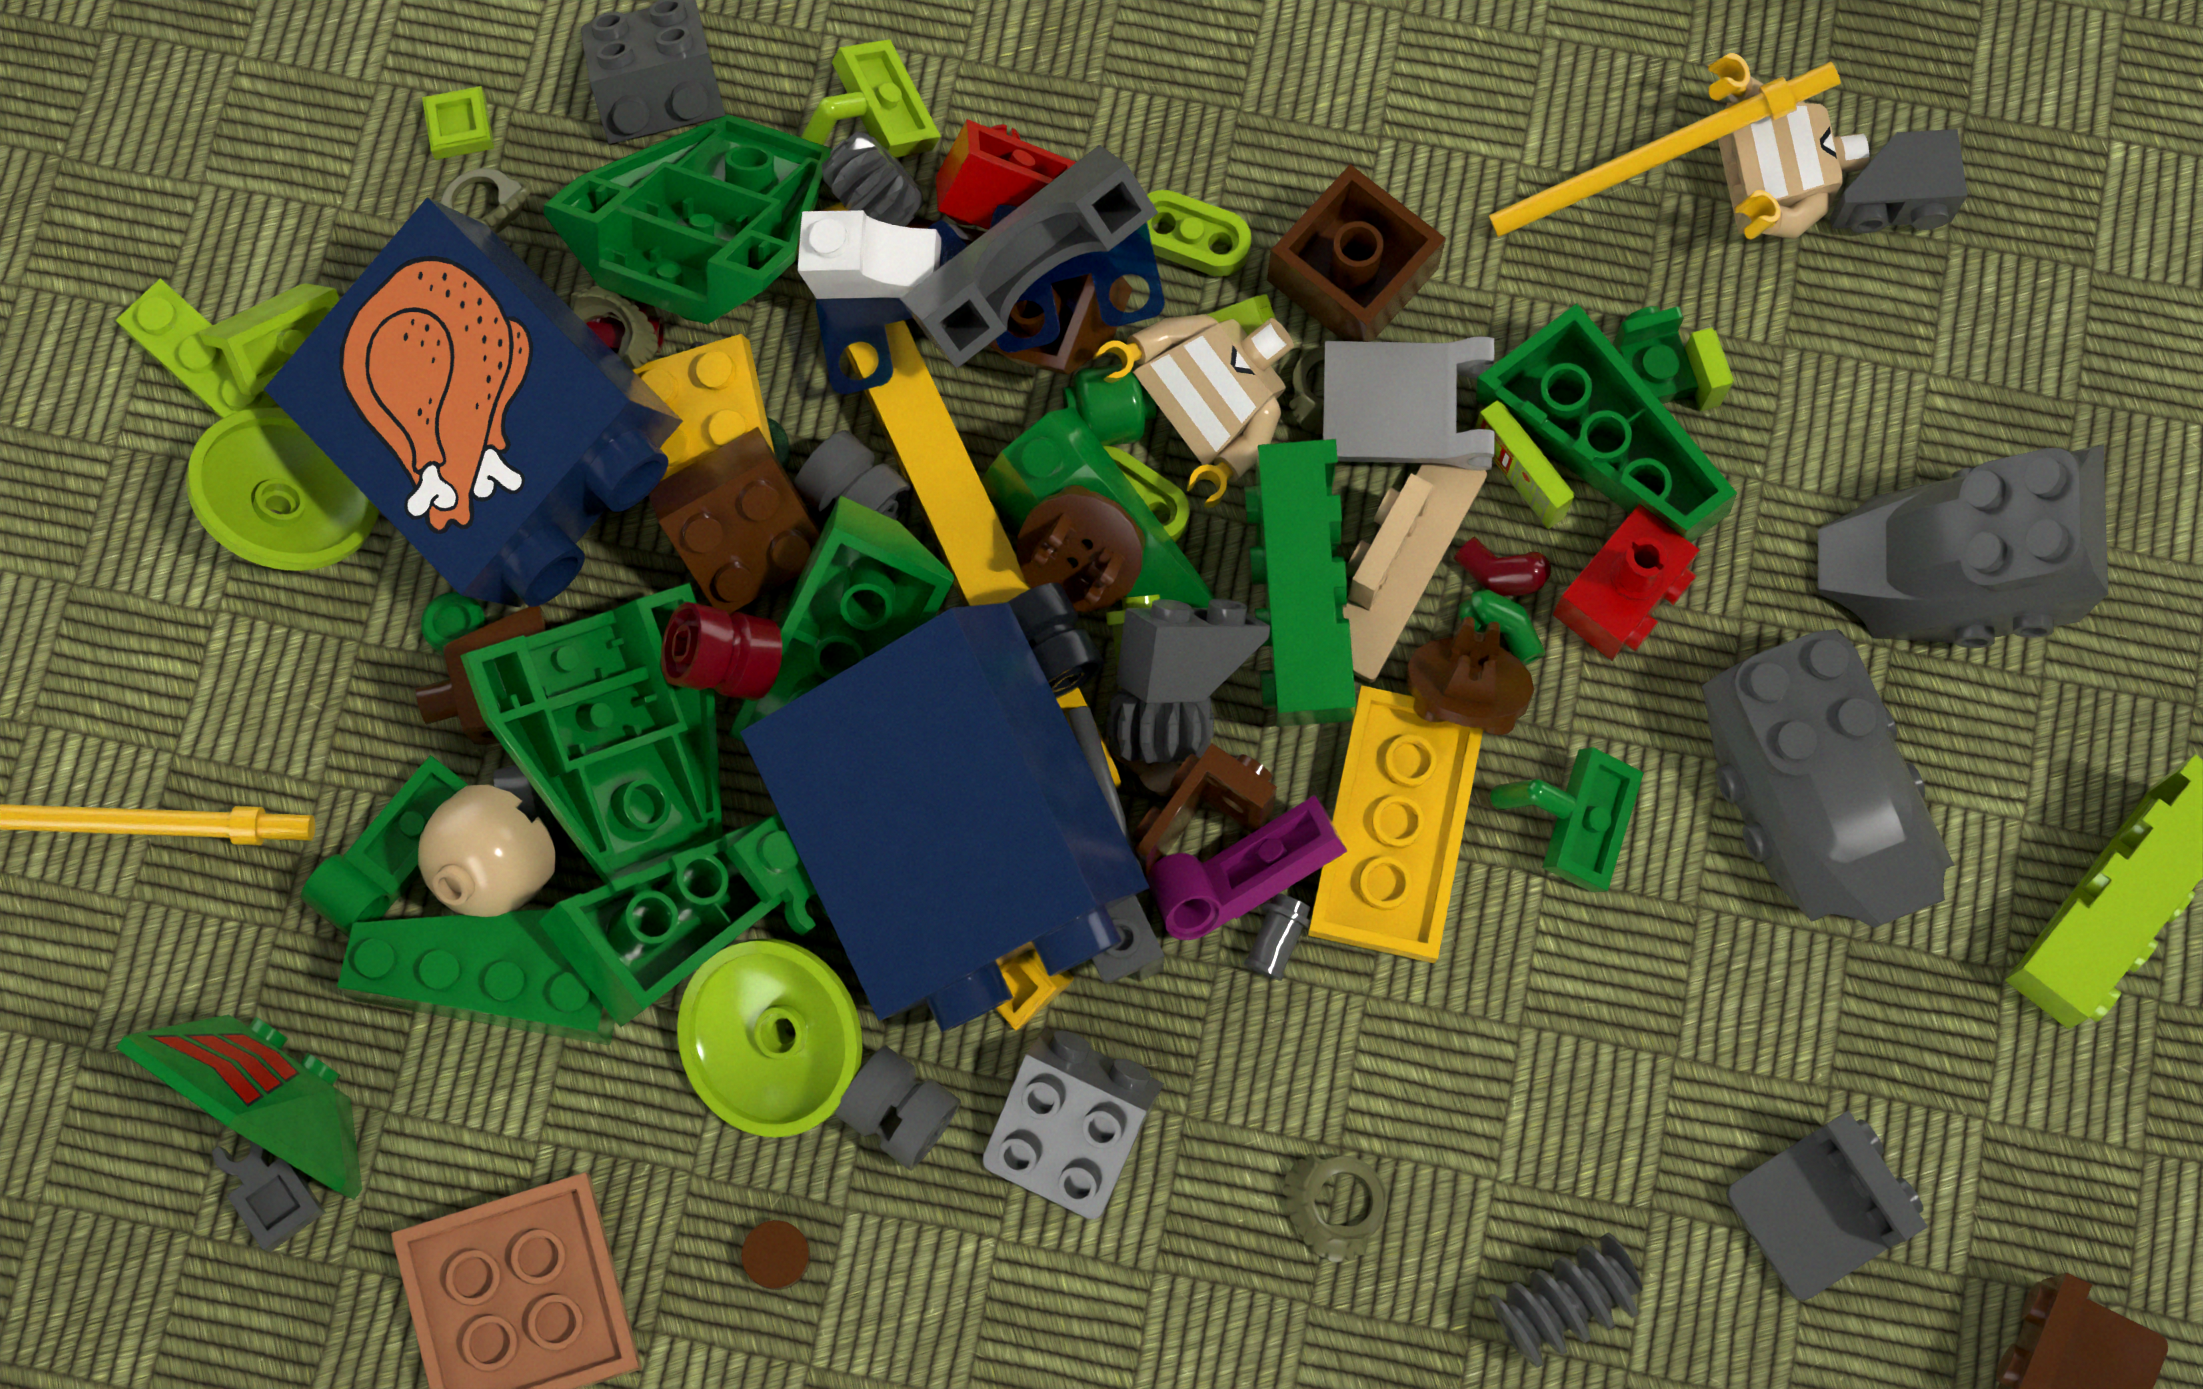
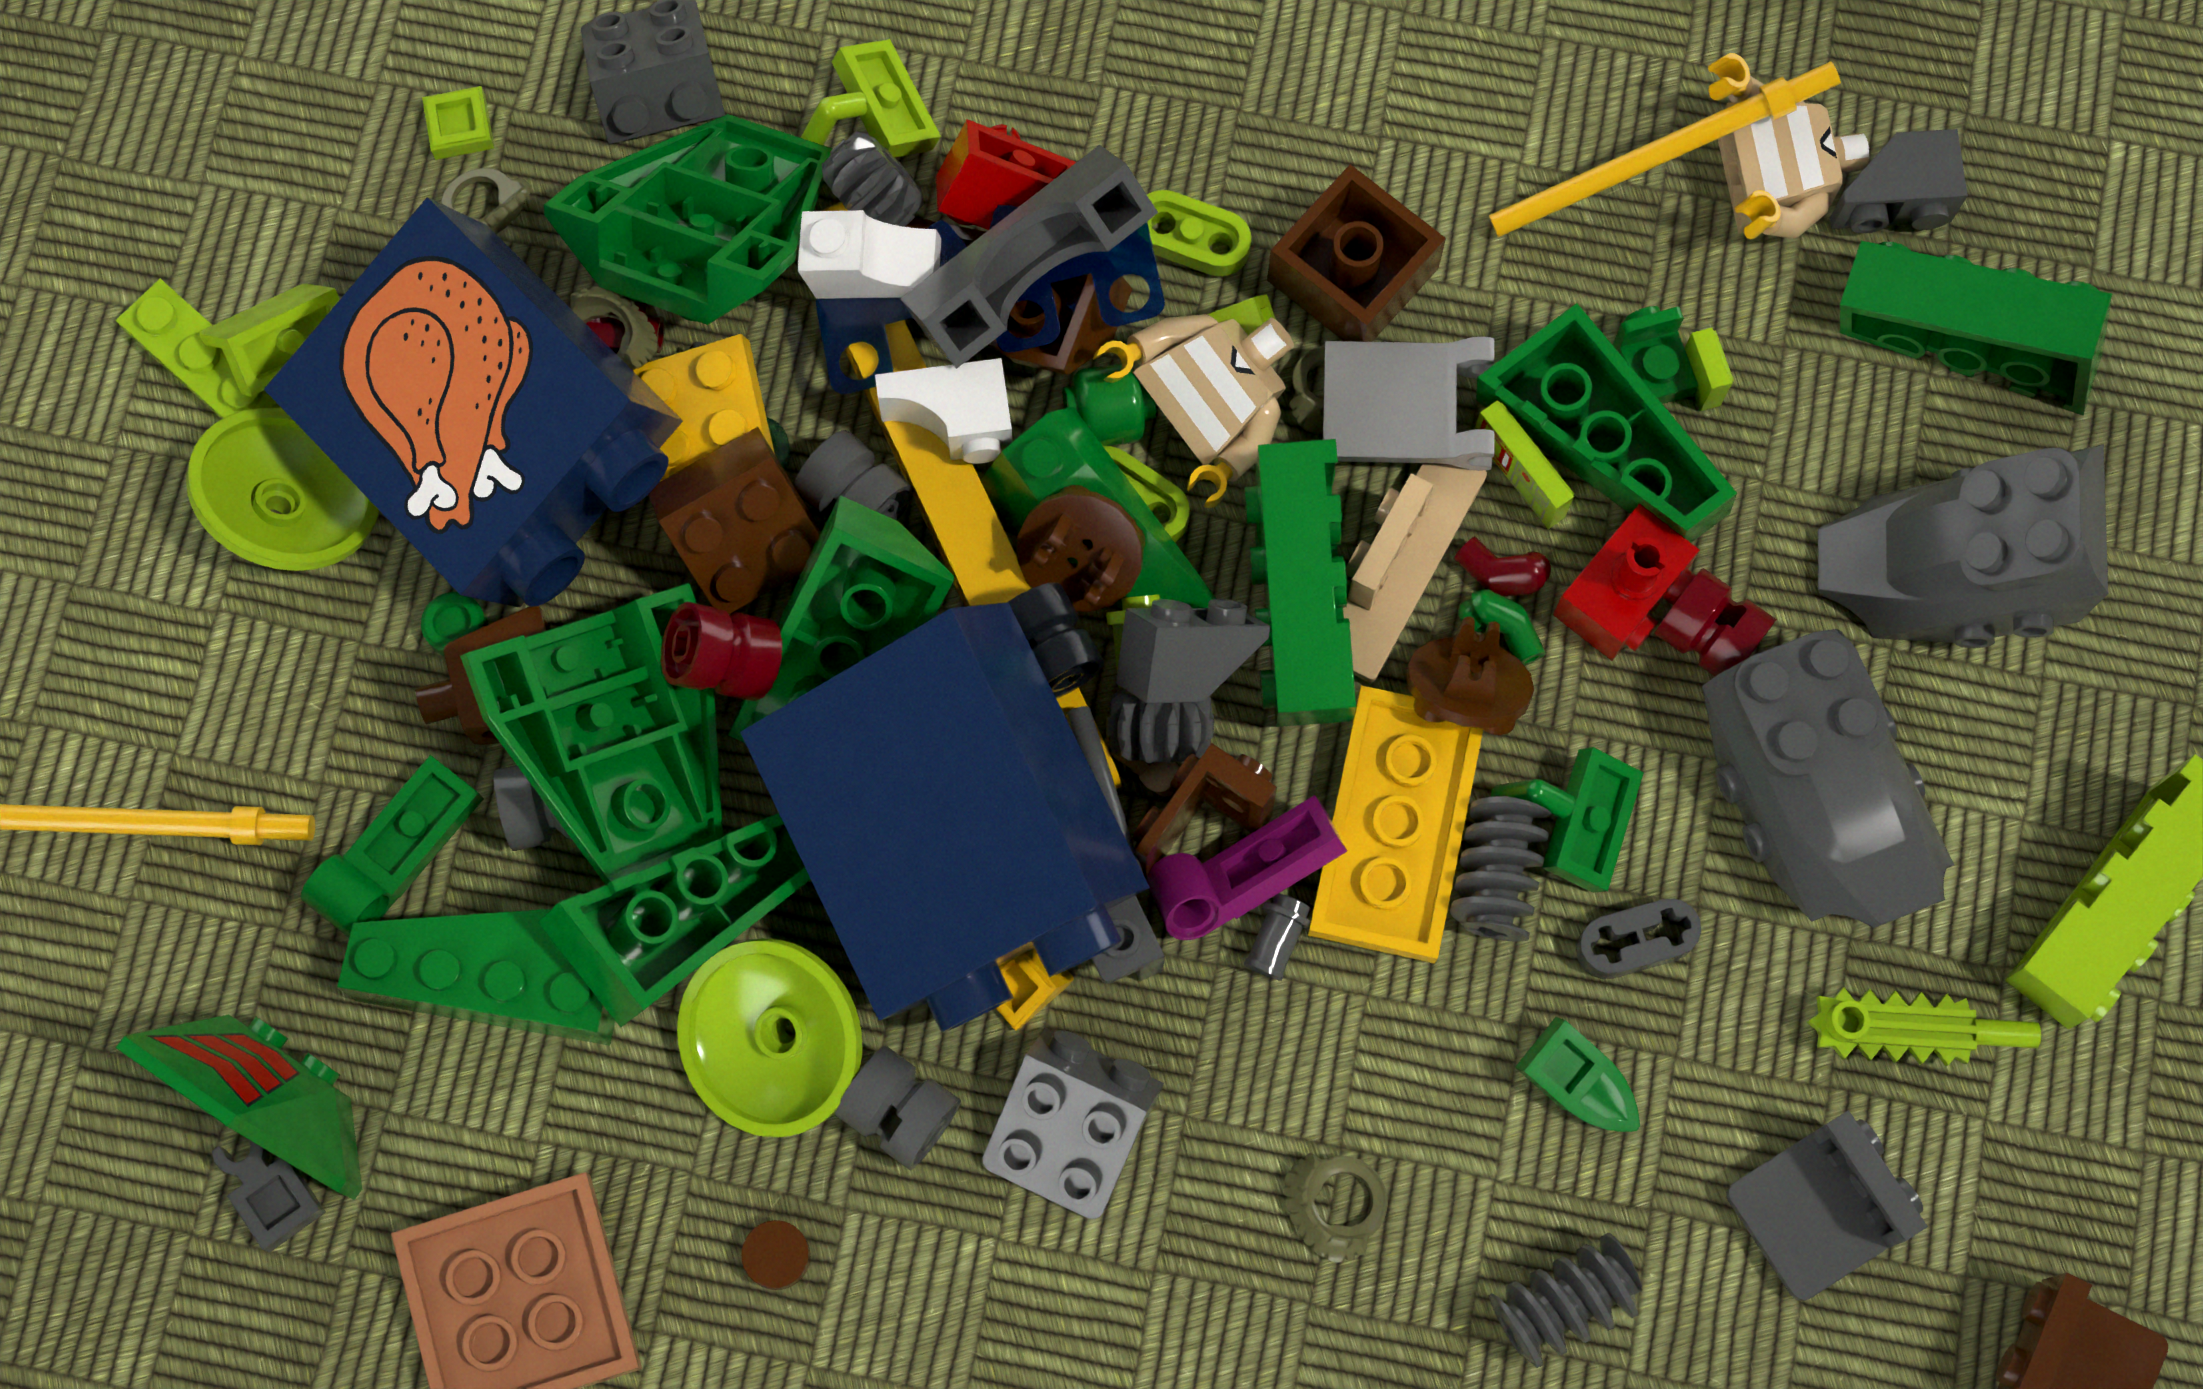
(485, 853): tan cylinder -> none
(774, 868): green plate -> none
(958, 405): none -> white arch
(1497, 865): none -> dark grey piece
(1580, 1078): none -> green plate
(1634, 924): none -> dark grey beam
(1714, 624): none -> dark red wheel
(1946, 1028): none -> lime piece
(1979, 319): none -> green wedge

